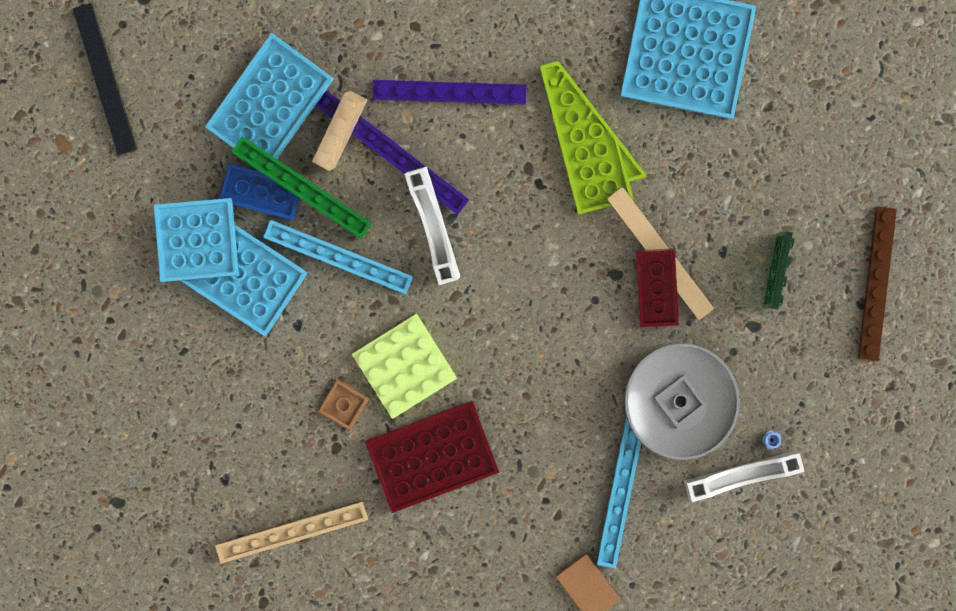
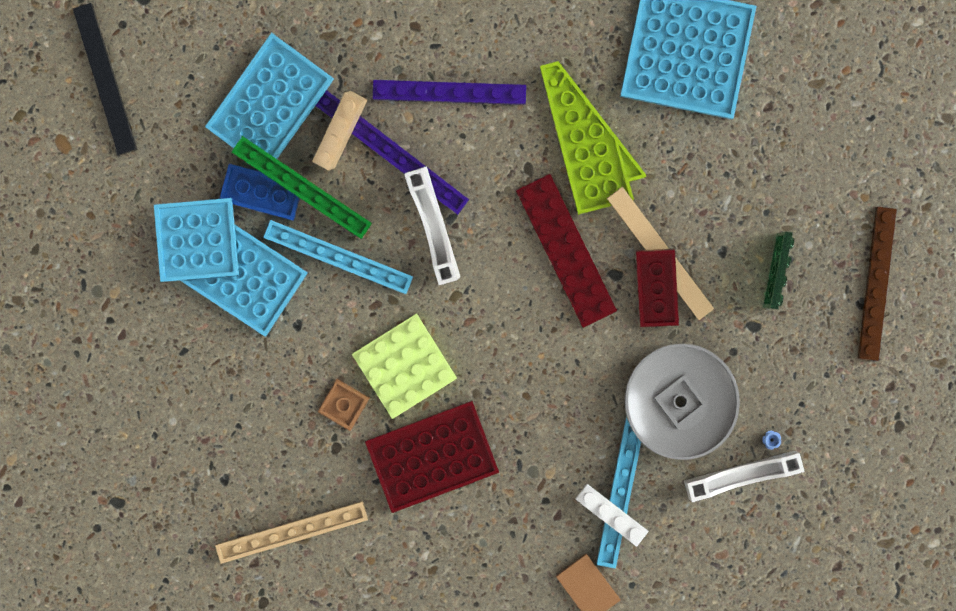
(566, 250): none -> dark red plate
(611, 515): none -> white plate

